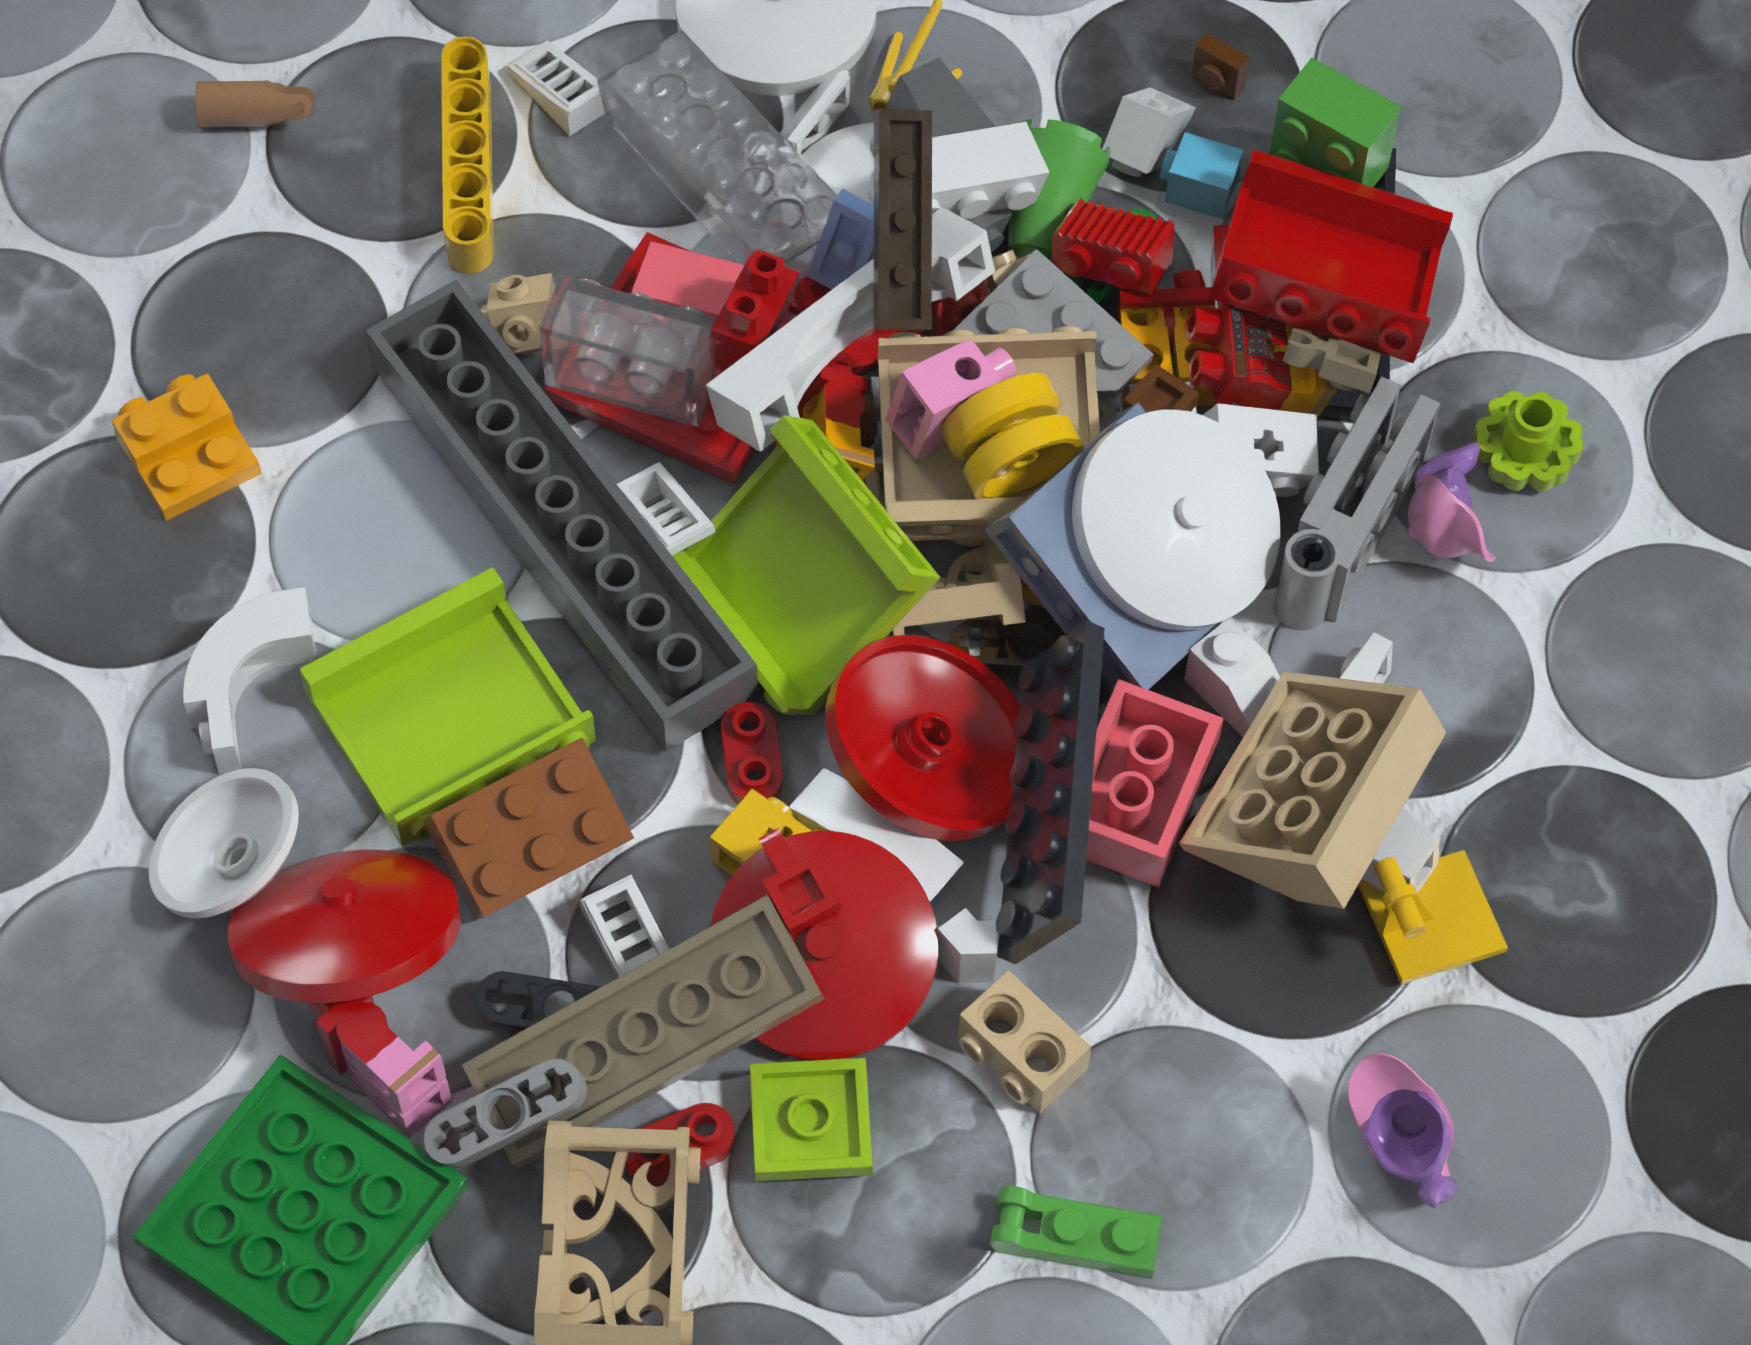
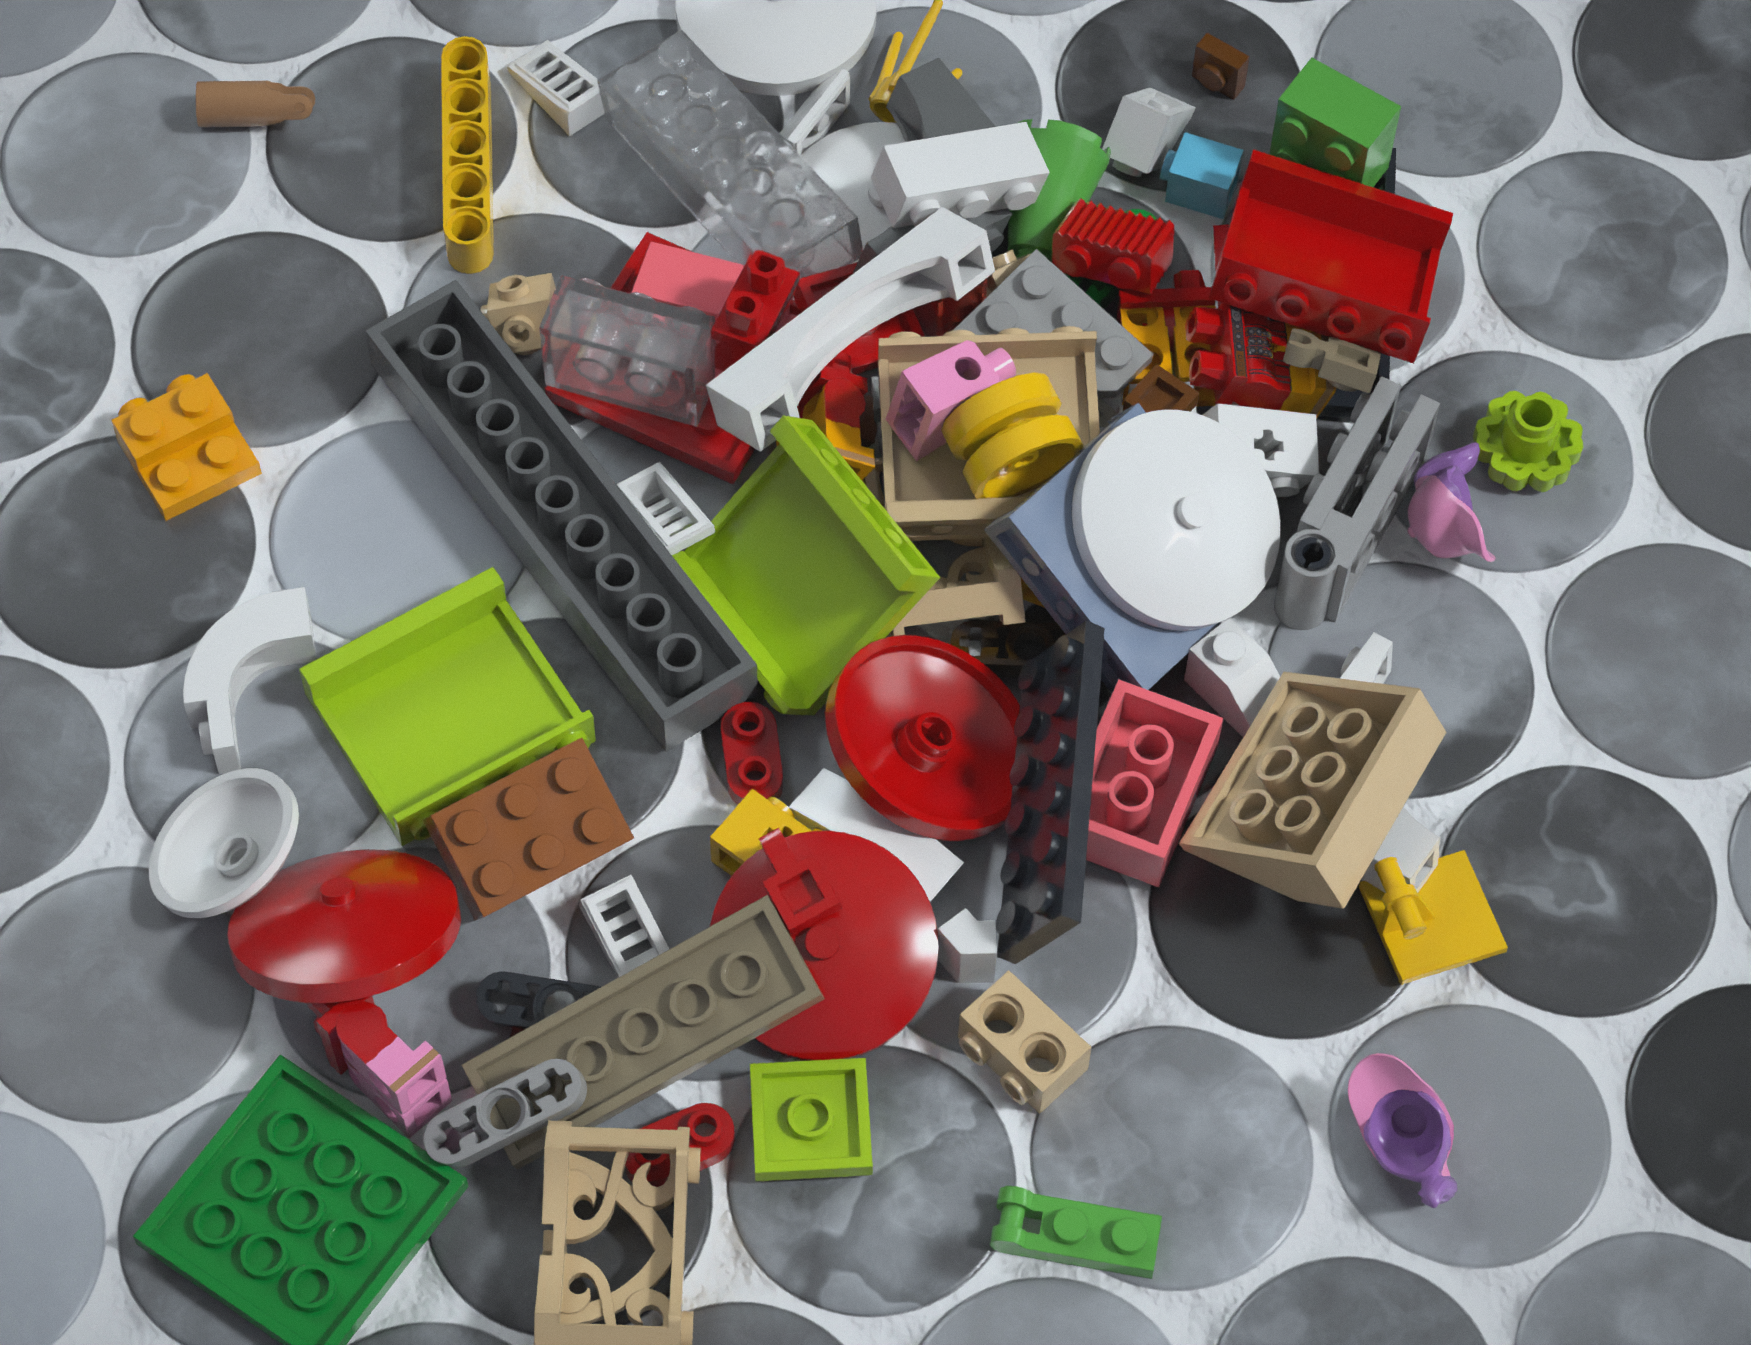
(845, 241): light blue plate -> none
(902, 220): dark brown piece -> none

